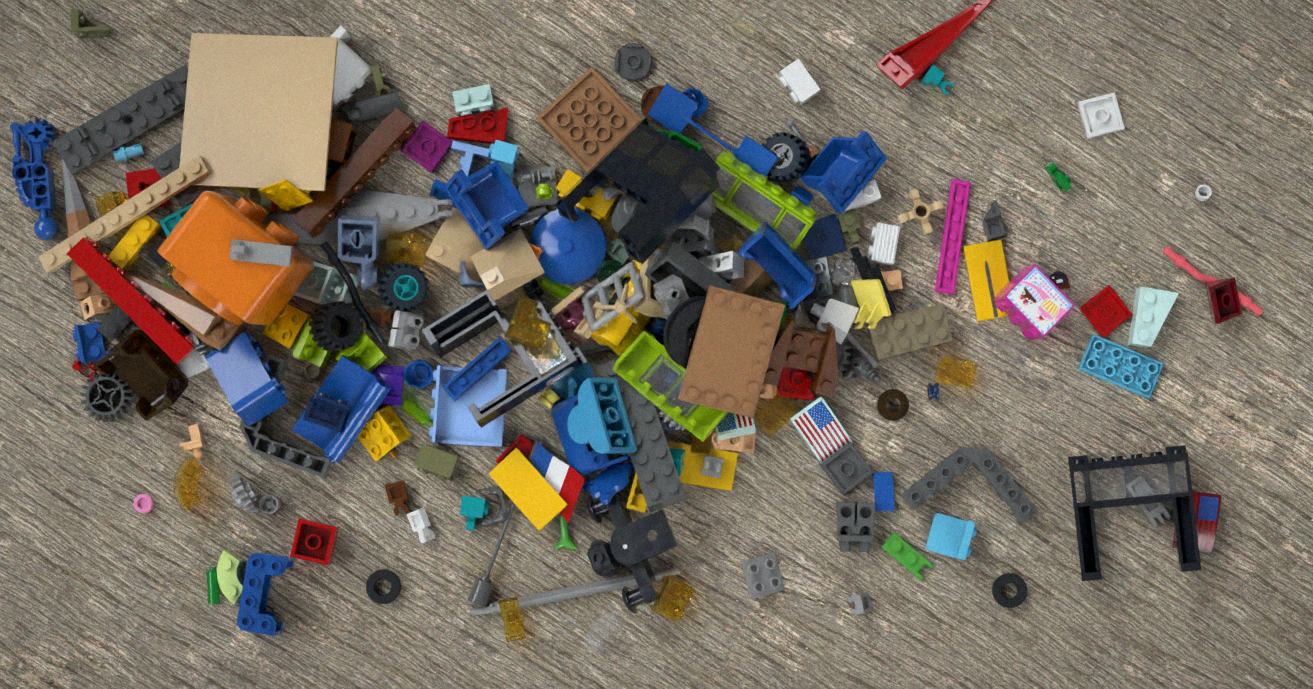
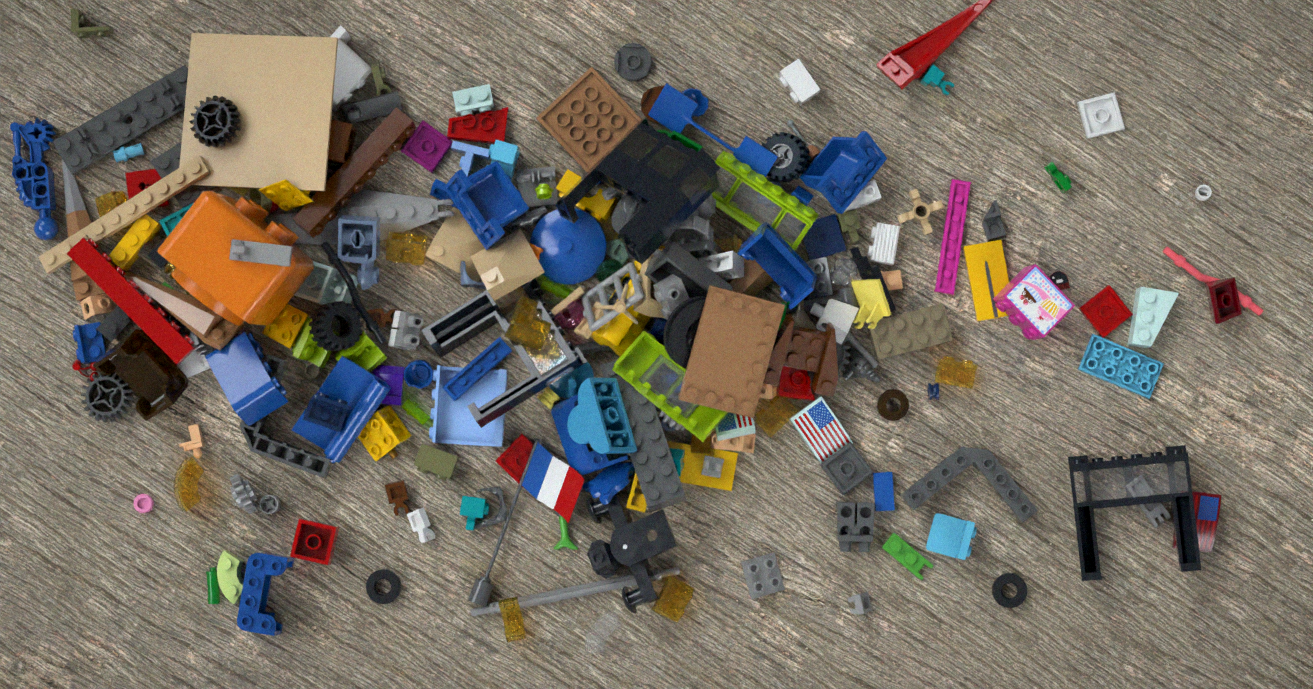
(205, 133): none -> black gear
(403, 287): black wheel -> none
(528, 489): yellow tile -> none

